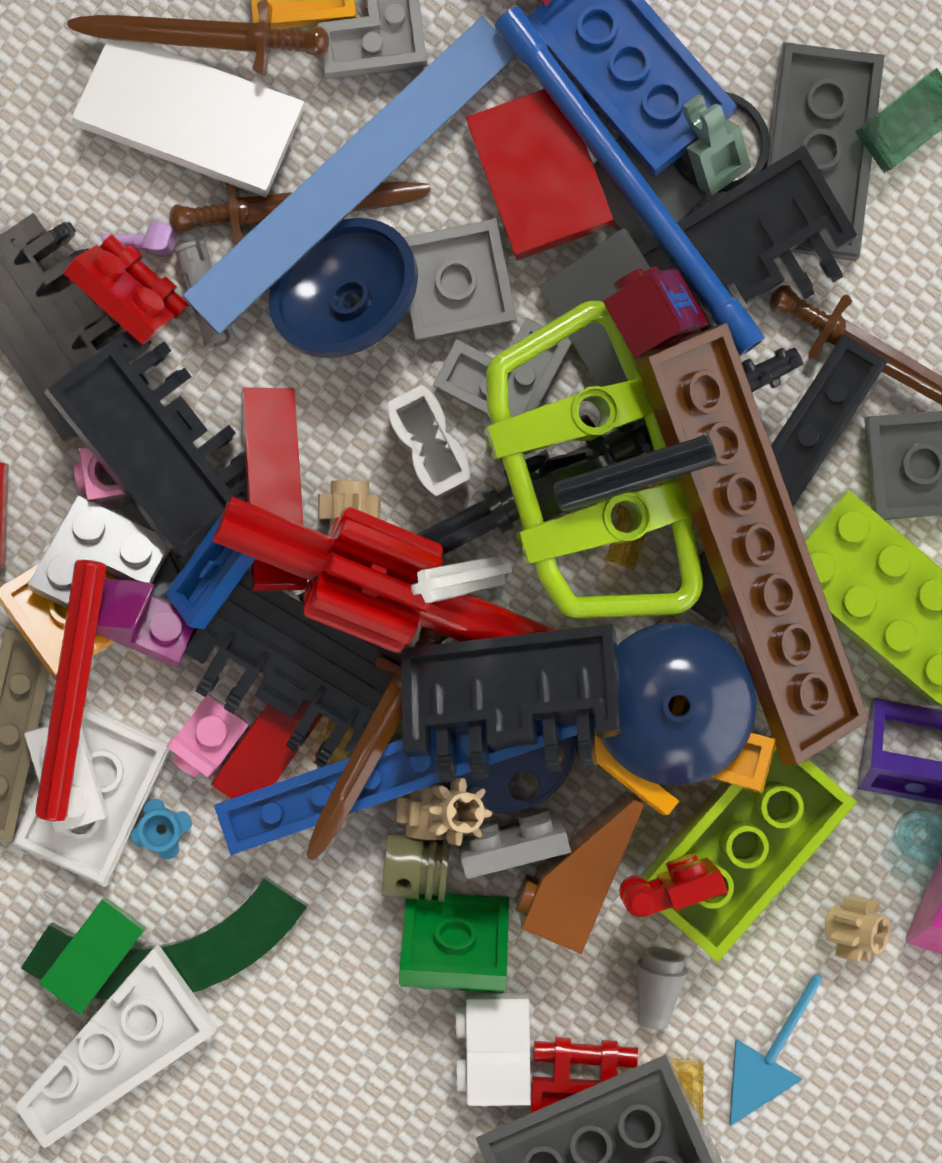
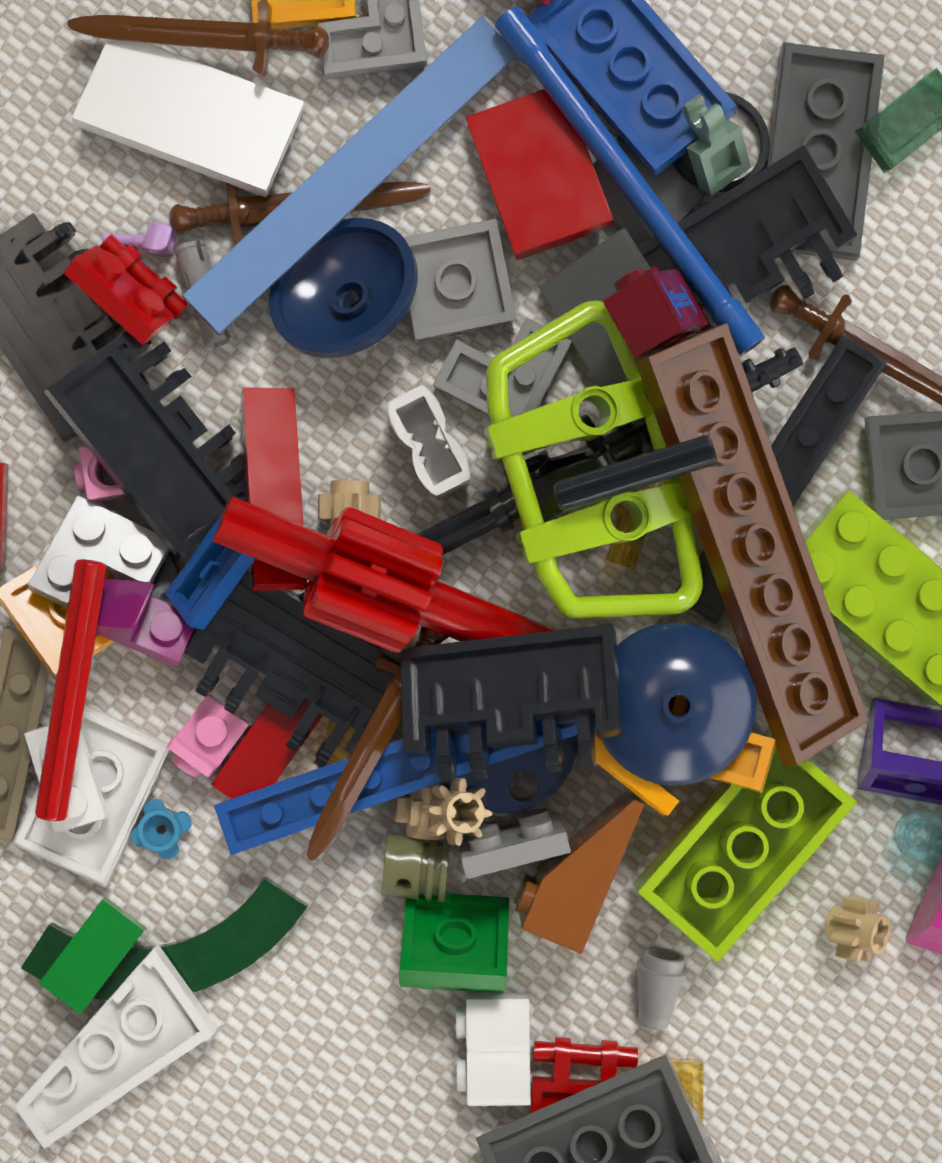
(460, 579): white axle -> none
(681, 886): red plate -> none
(758, 1076): dark azure piece -> none

